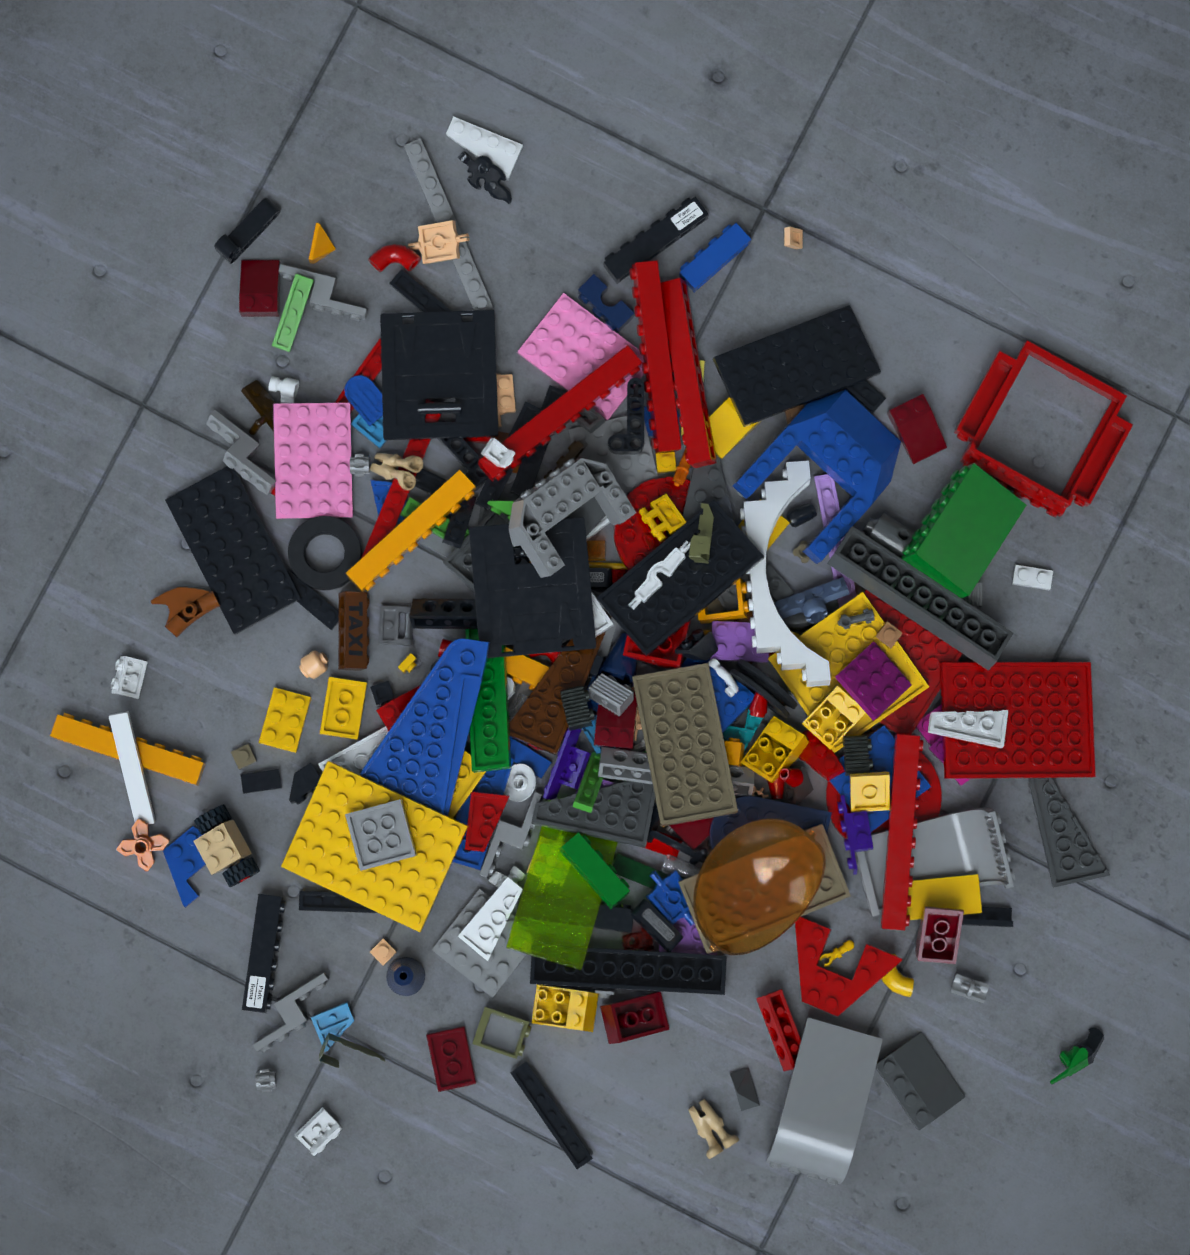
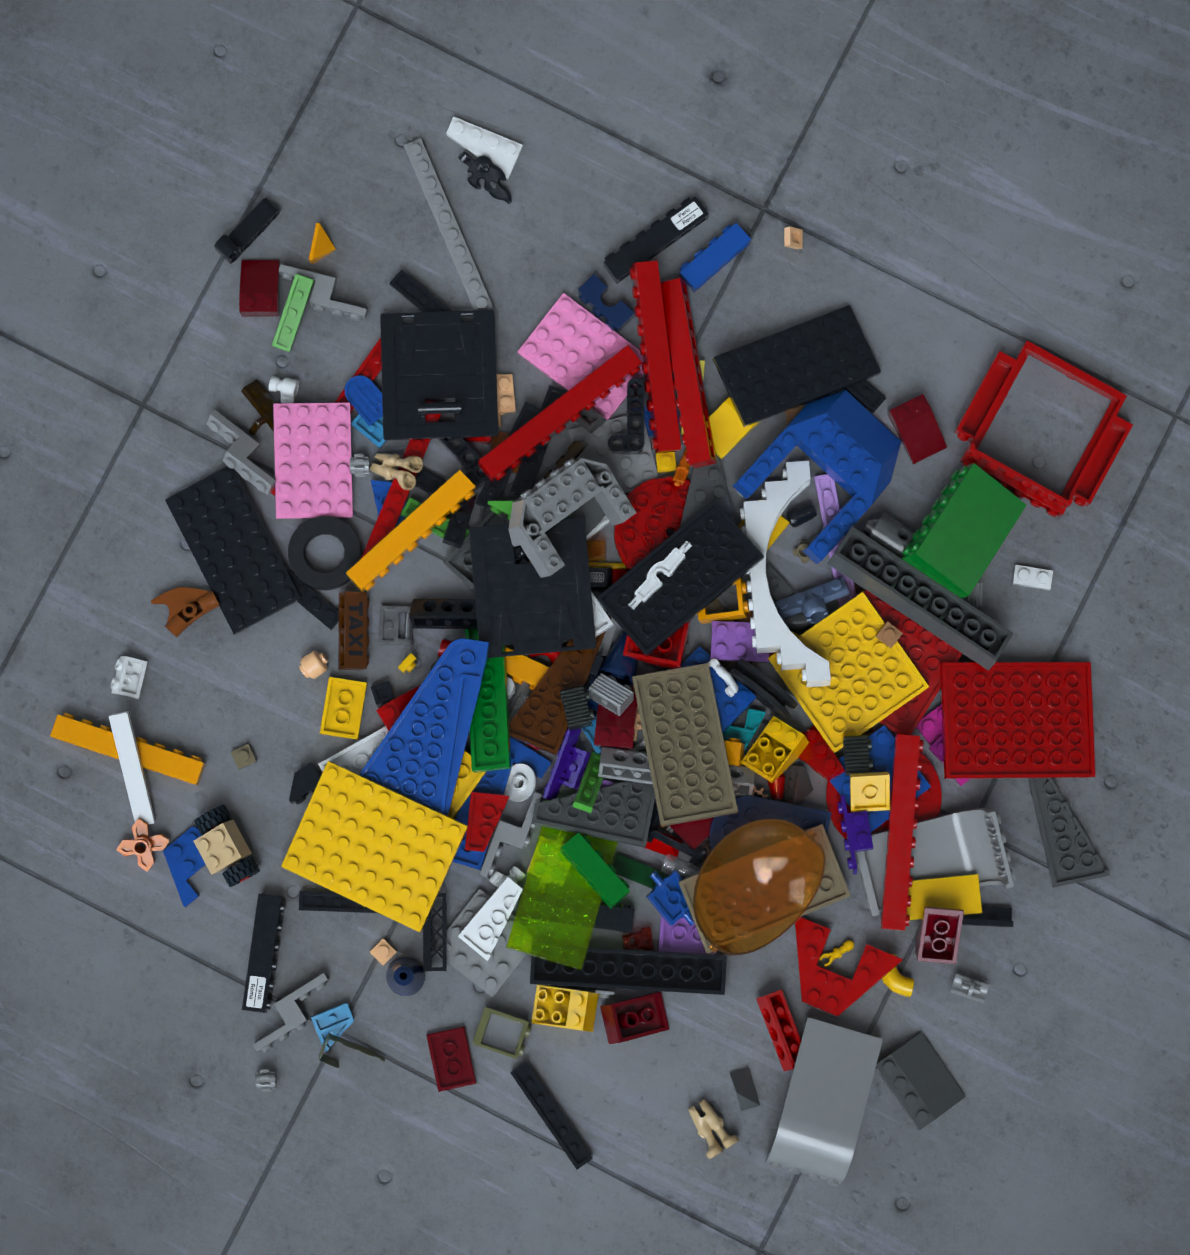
(261, 781): black tile -> none
(285, 720): yellow plate -> none
(318, 1131): white bracket -> none
(381, 834): light grey plate -> none
(394, 254): red cylinder -> none
(427, 938): none -> black fence
(439, 242): light nougat plate -> none
(498, 453): white bracket -> none
(656, 925): black beam -> none
(667, 514): yellow plate -> none
(698, 645): black slope -> none
(701, 543): olive piece -> none
(758, 706): red cone -> none
(792, 776): red cone -> none
(834, 716): yellow slope -> none
(846, 621): dark grey bar -> none
(873, 681): magenta plate -> none
(971, 726): white wing -> none
(1080, 1055): animal -> none

